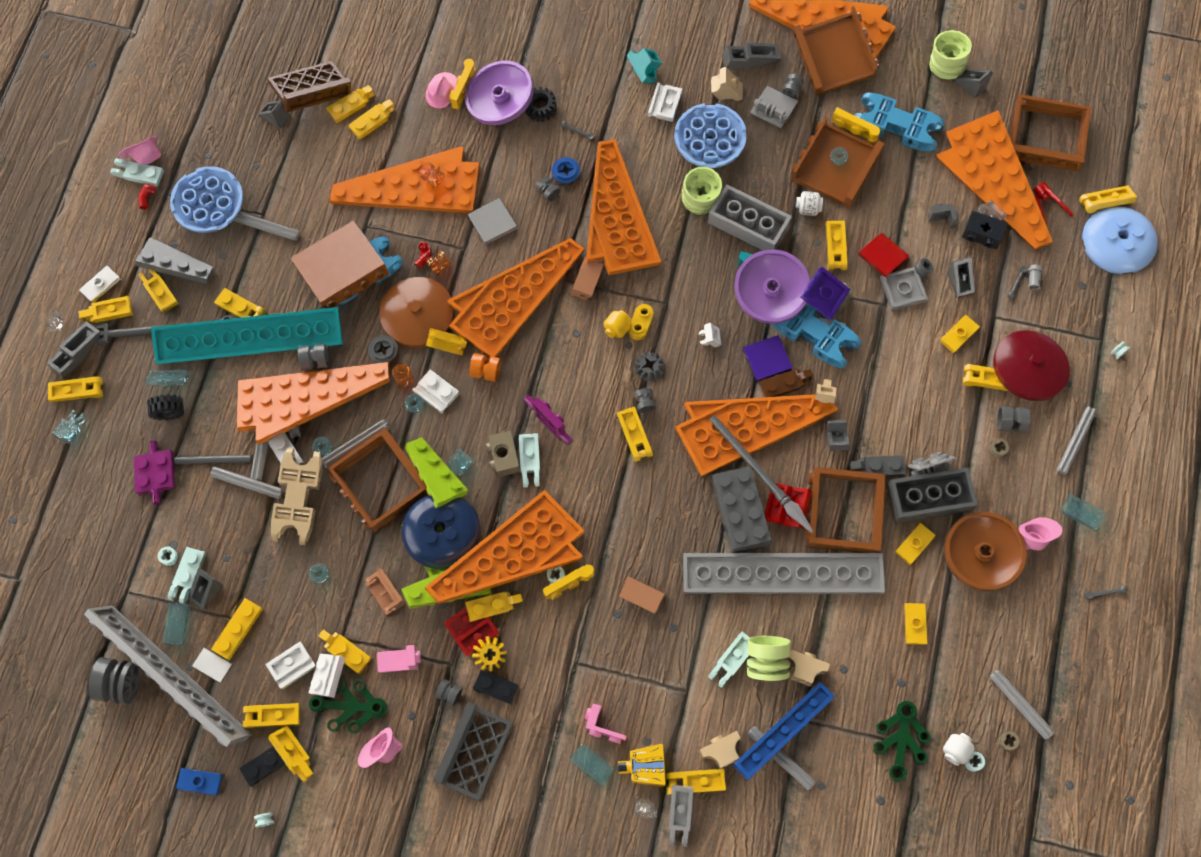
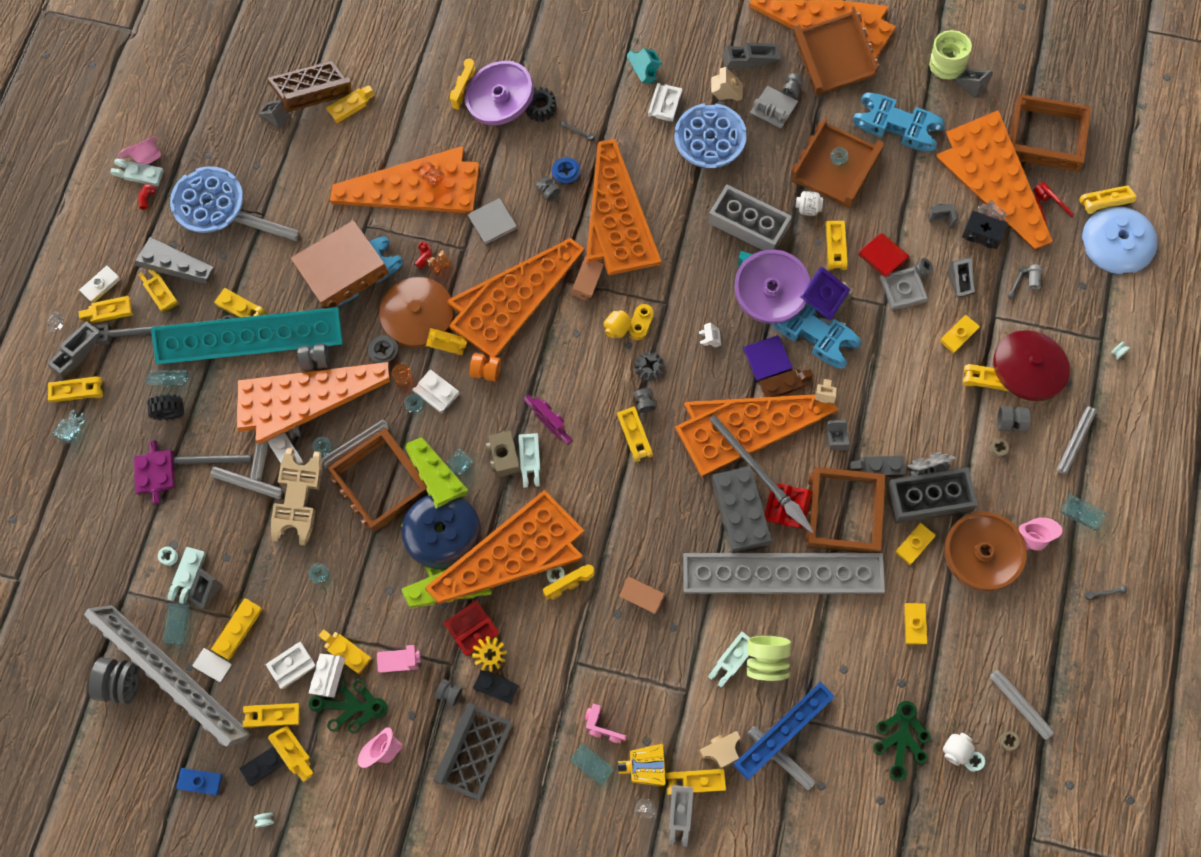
(371, 119): yellow hinge -> none
(384, 592): nougat hinge -> none
(440, 89): bright pink piece -> none
(491, 605): yellow hinge -> none
(701, 181): yellowish green wheel -> none
(806, 667): tan brick -> none
(856, 125): yellow plate -> none

